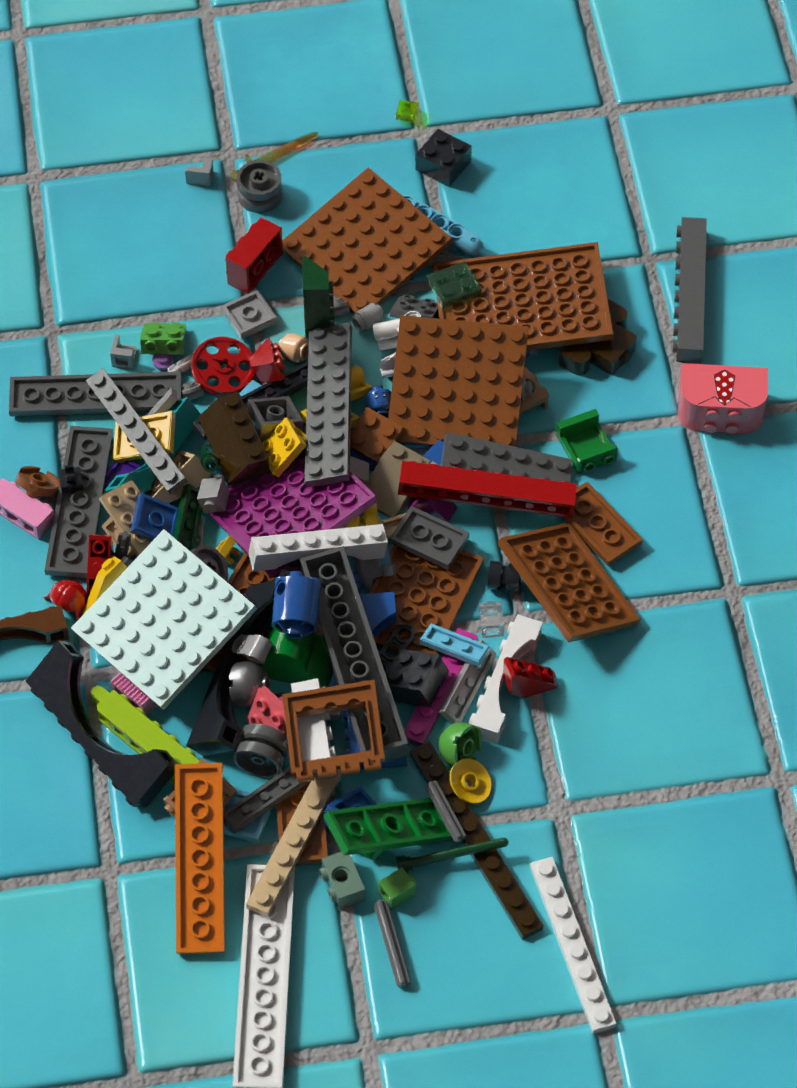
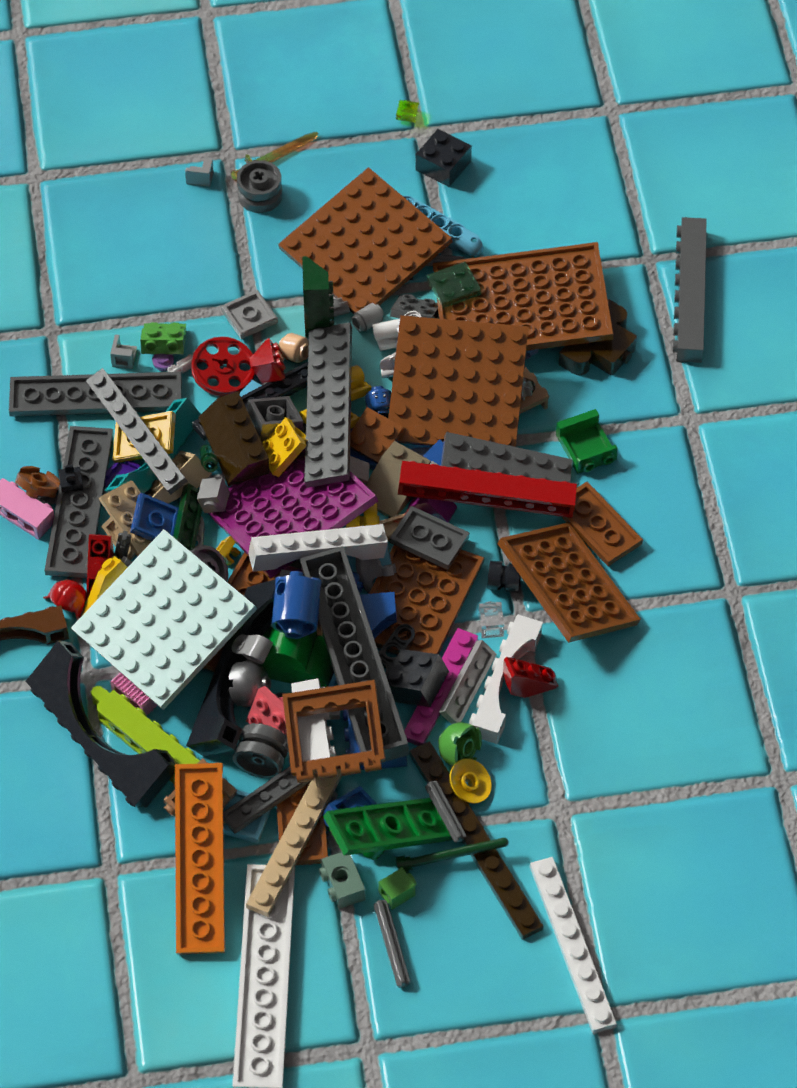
(165, 402): light grey tile -> none
(192, 391): light grey plate -> none
(254, 255): red brick -> none
(455, 645): medium azure tile -> none
(722, 398): coral brick -> none

